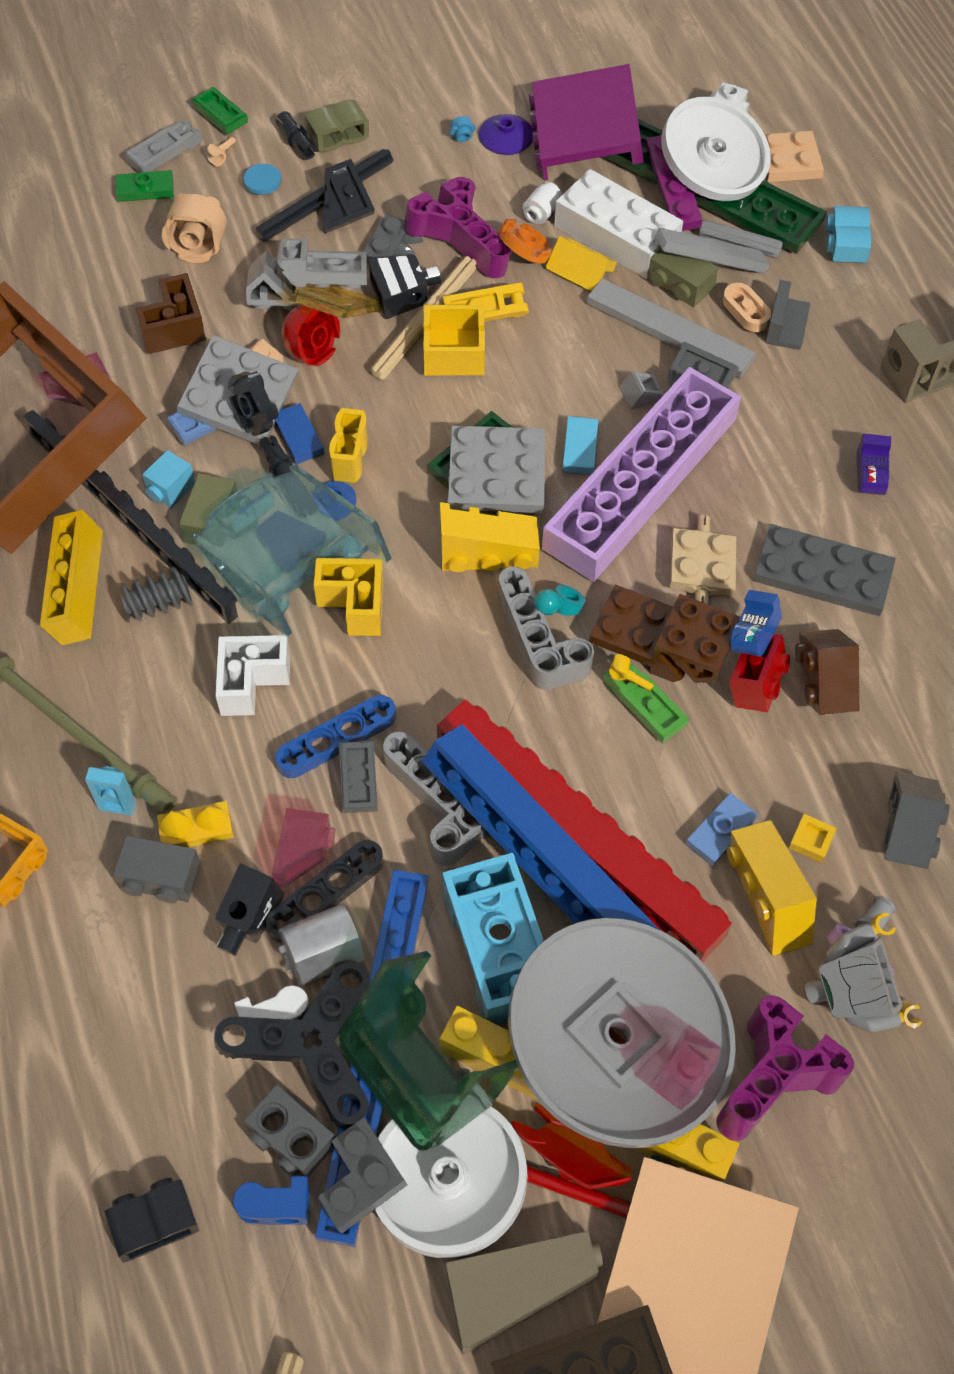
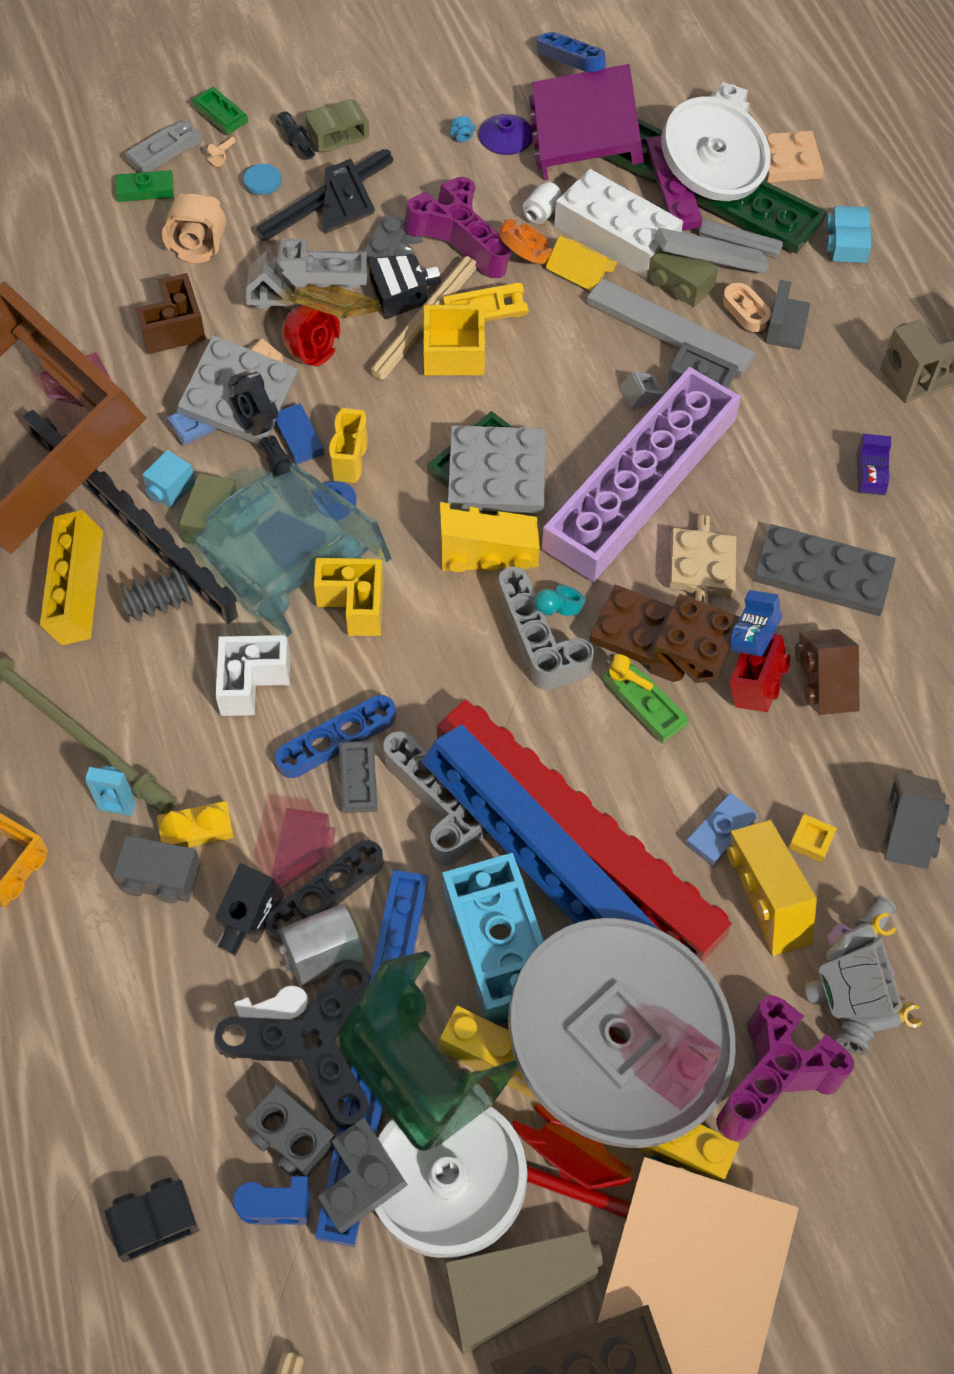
(571, 52): none -> blue beam
(580, 445): medium azure tile -> none
(855, 1037): none -> light grey bush

